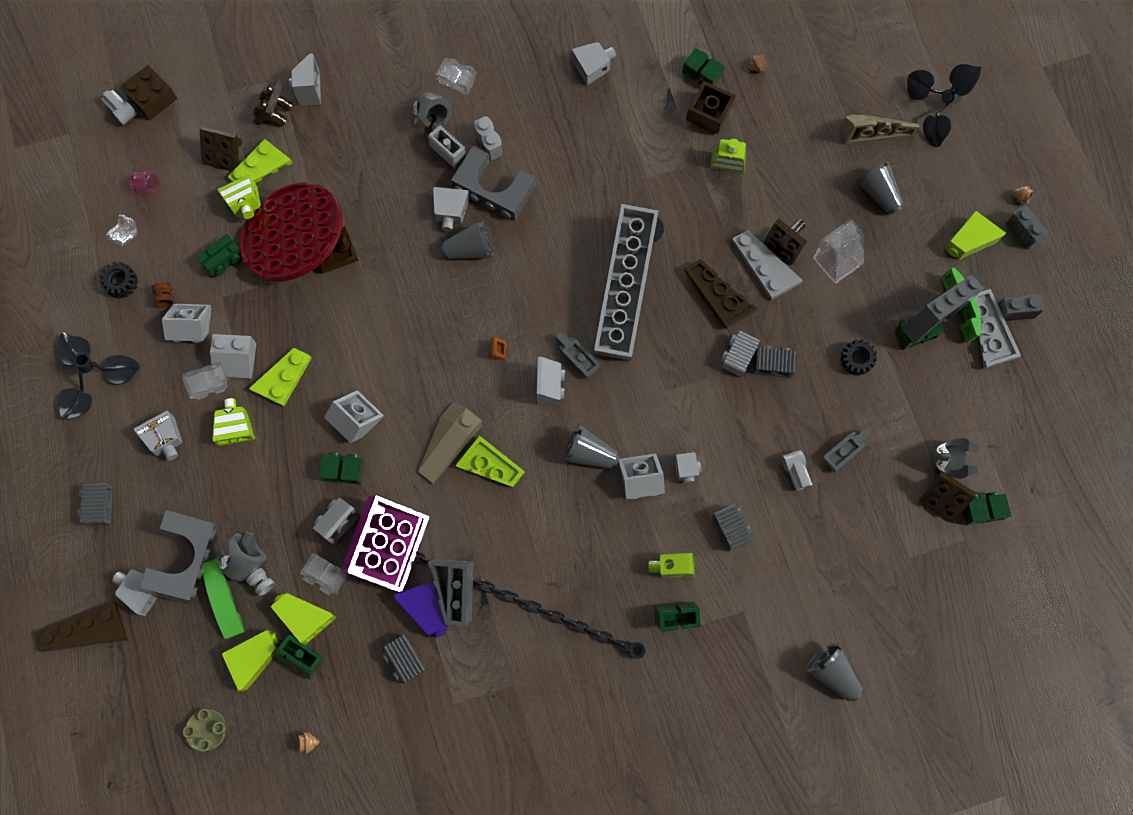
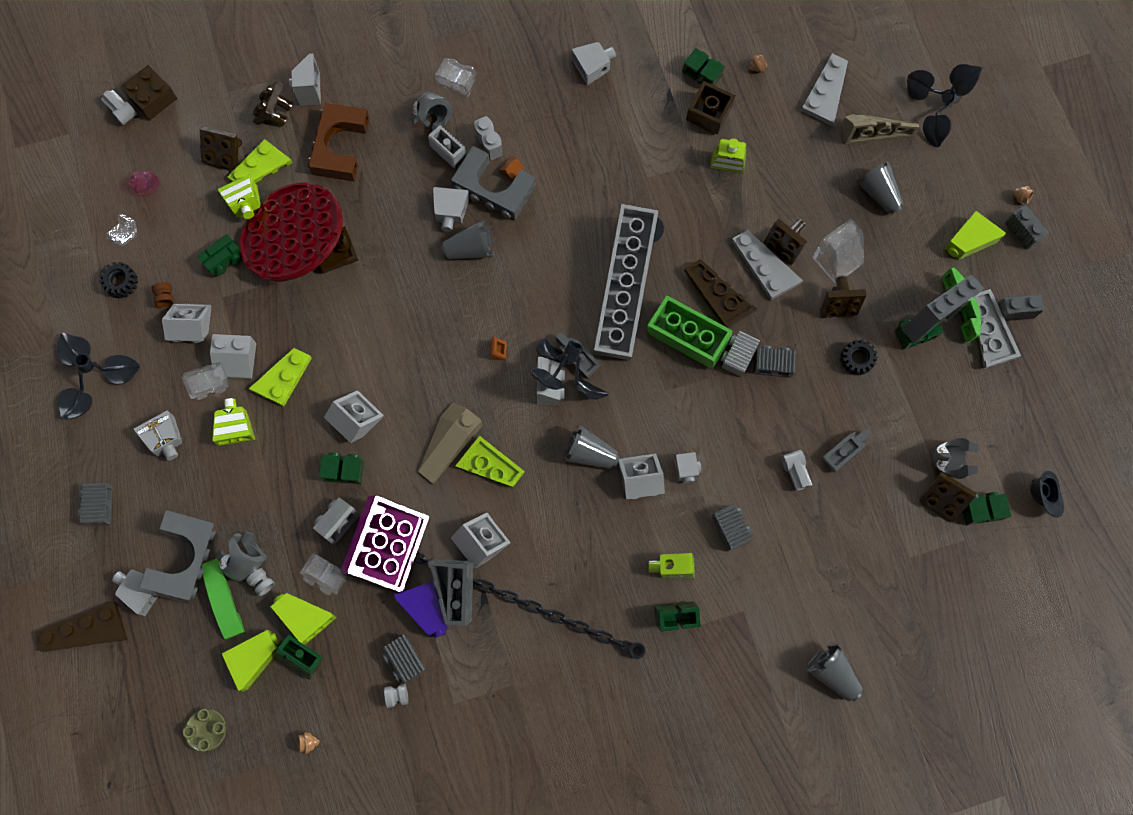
(335, 119): none -> reddish brown arch
(394, 696): none -> light grey wheel
(480, 540): none -> light grey slope
(511, 168): none -> dark orange slope
(569, 356): none -> black plant
(689, 332): none -> bright green brick
(826, 93): none -> light grey wing
(842, 300): none -> dark brown plate
(1048, 494): none -> black piece

